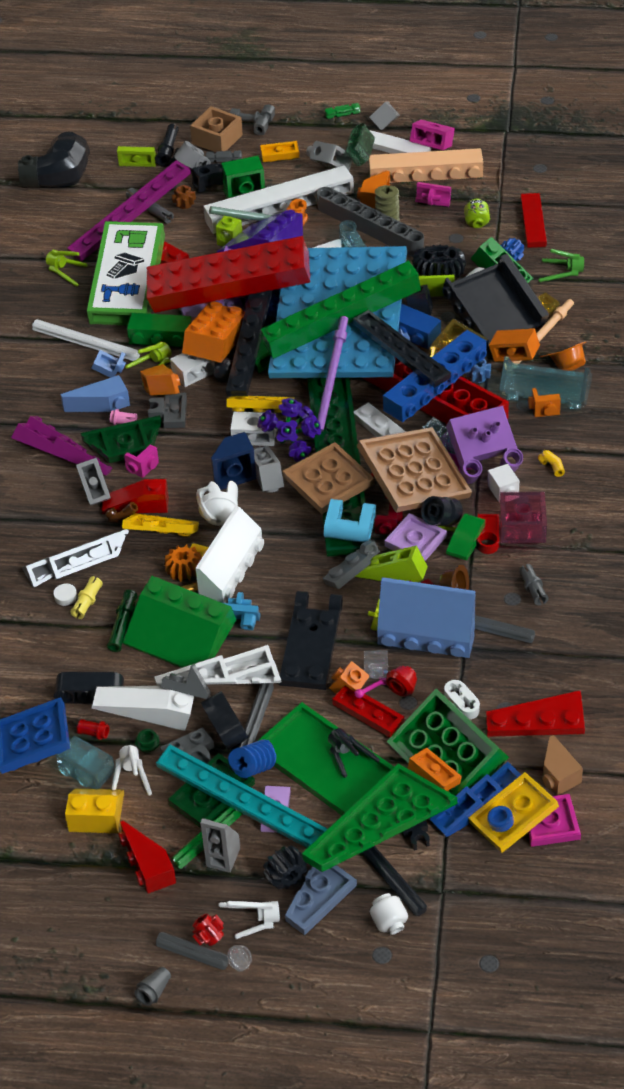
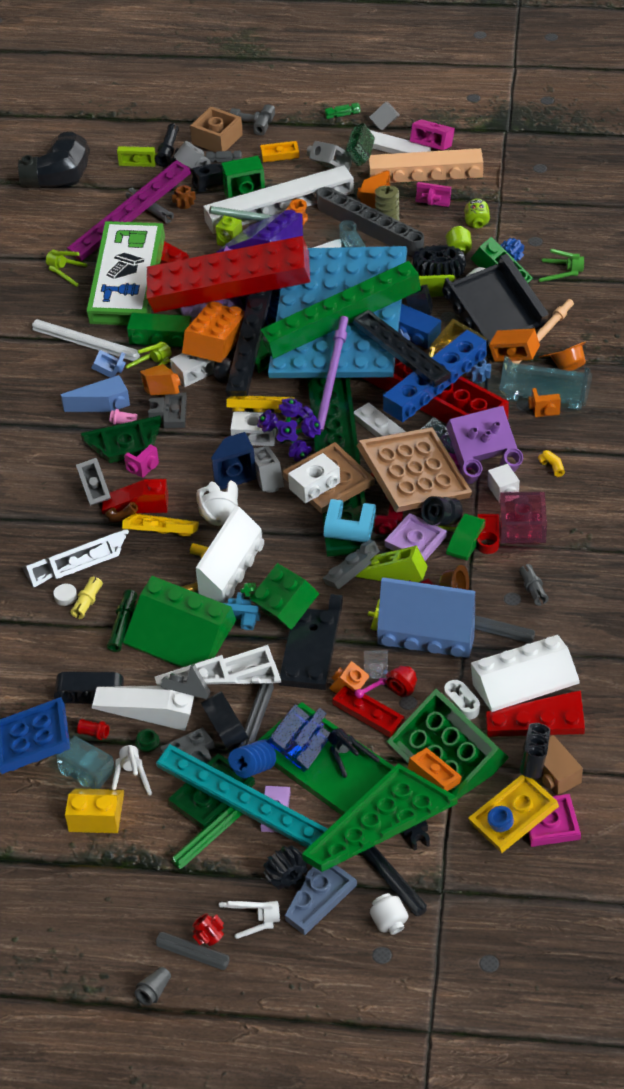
(49, 440): magenta wedge -> none
(150, 859): red slope -> none
(182, 562): orange gear -> none
(220, 845): light grey slope -> none
(239, 957): clear plate -> none
(249, 589): none -> green axle
(284, 596): none -> green brick
(300, 736): none -> clear blue bracket
(314, 478): none -> white brick
(460, 238): none -> lime head
(472, 799): blue slope -> none
(524, 673): none -> white slope
(533, 220): red tile -> none
(535, 750): none -> black beam
(548, 302): clear yellow plate -> none

